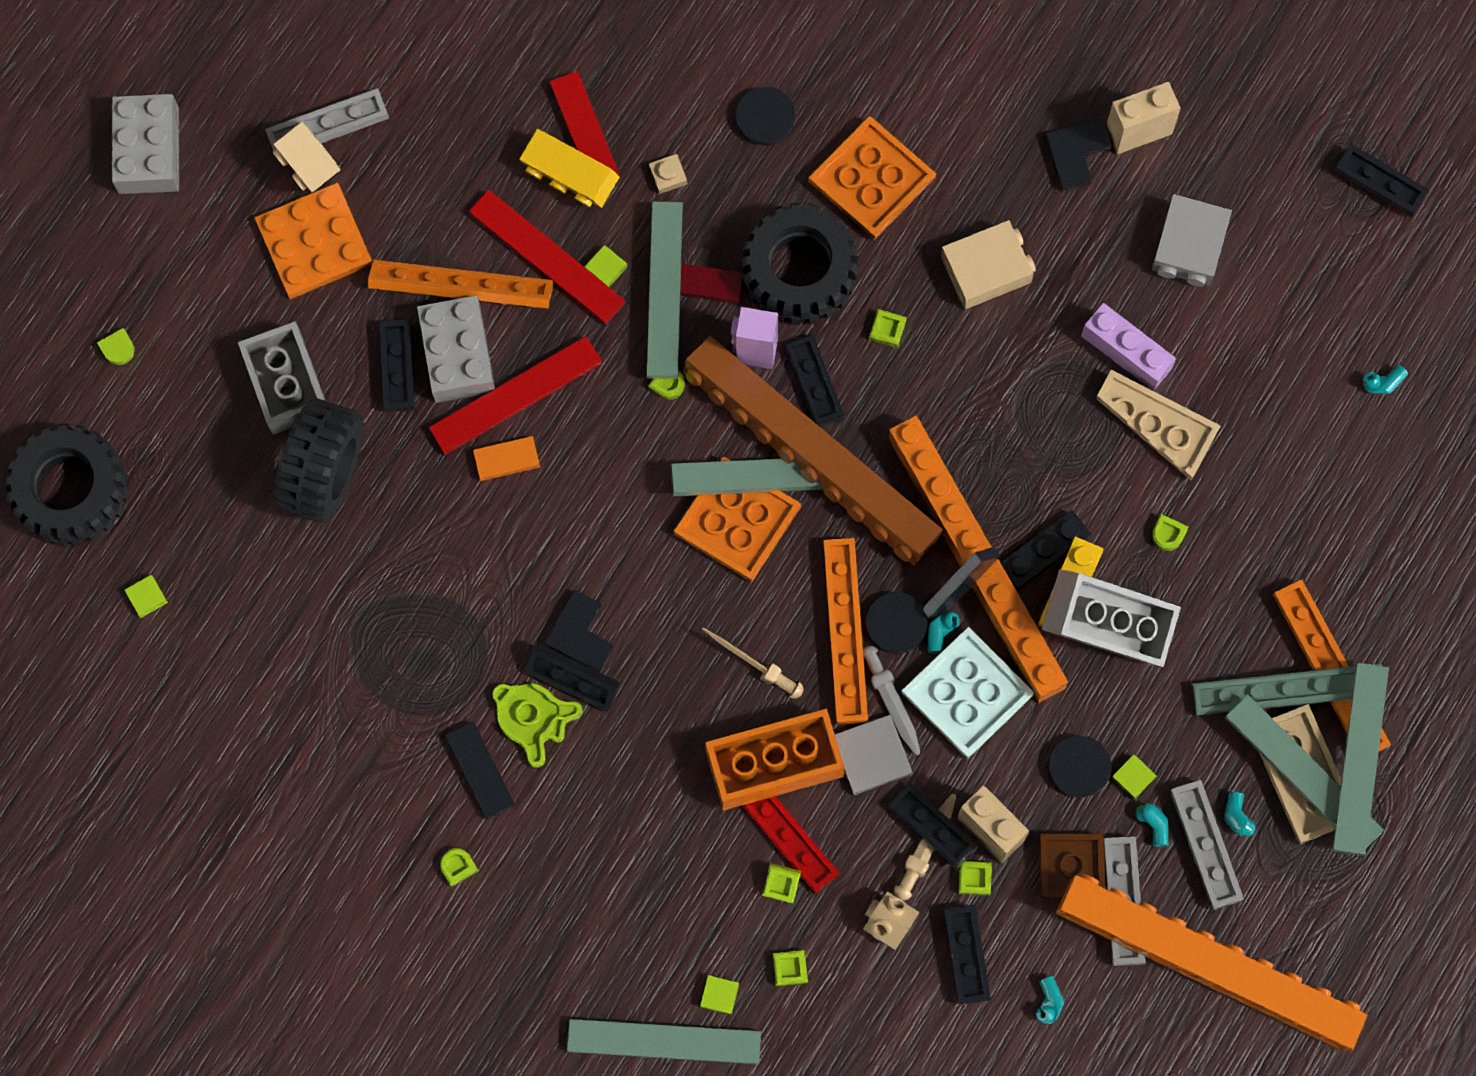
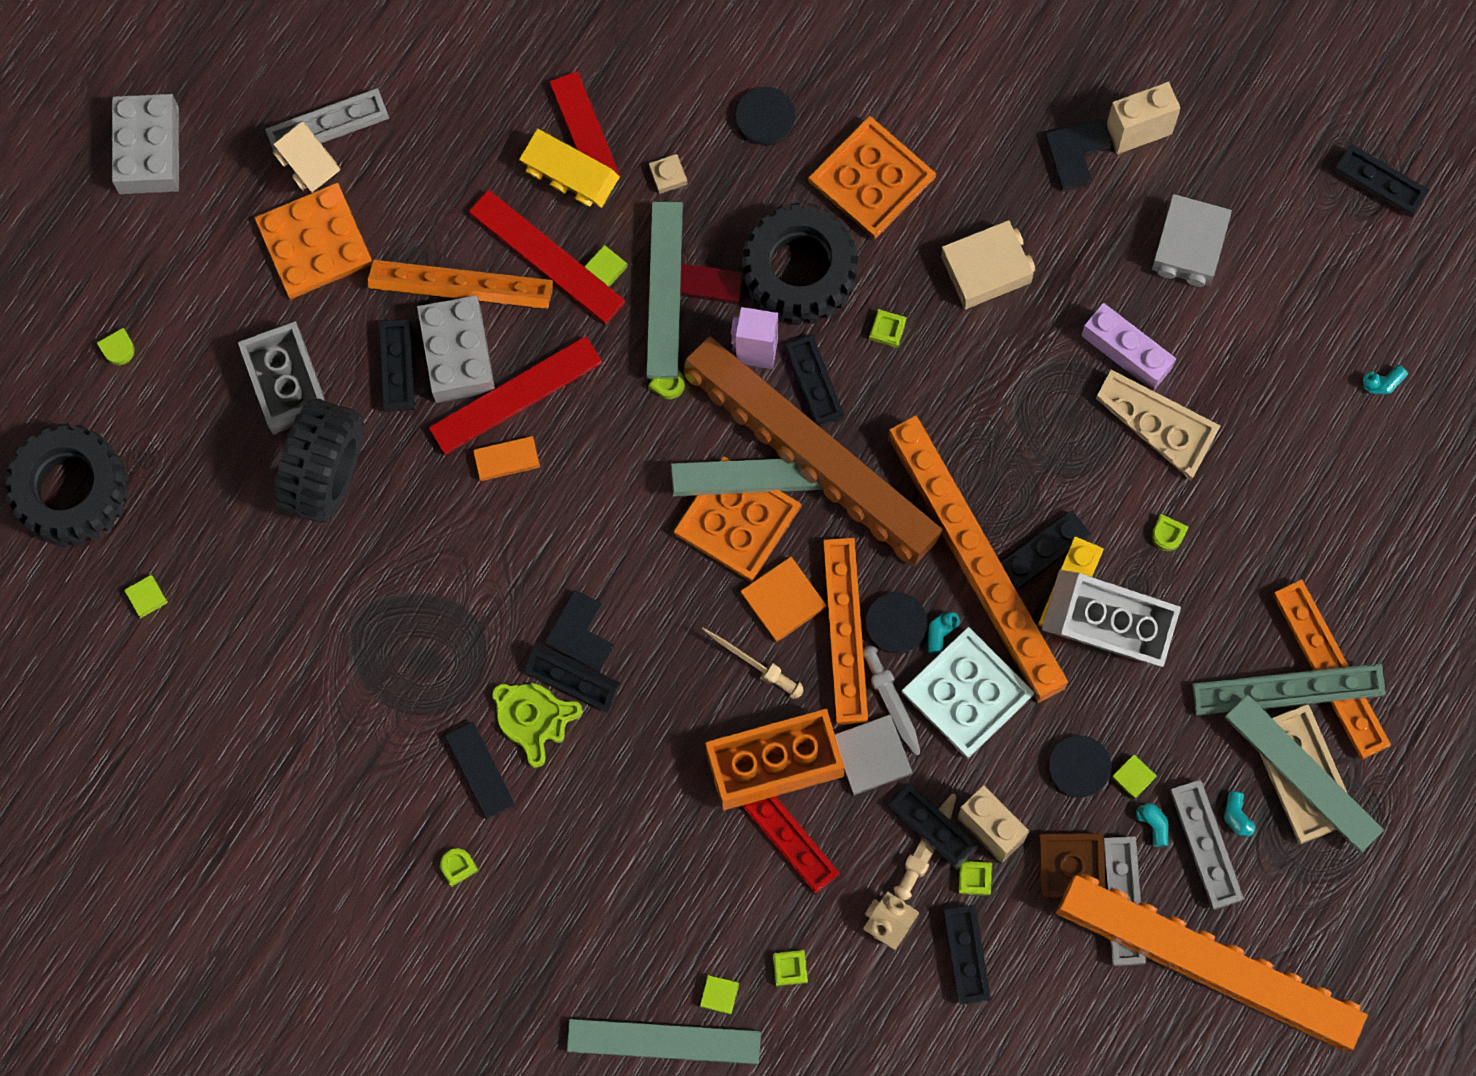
(781, 883): lime tile -> none
(783, 599): none -> orange tile
(961, 582): tile -> none
(1052, 1002): teal arm -> none
(1360, 759): sand green tile -> none

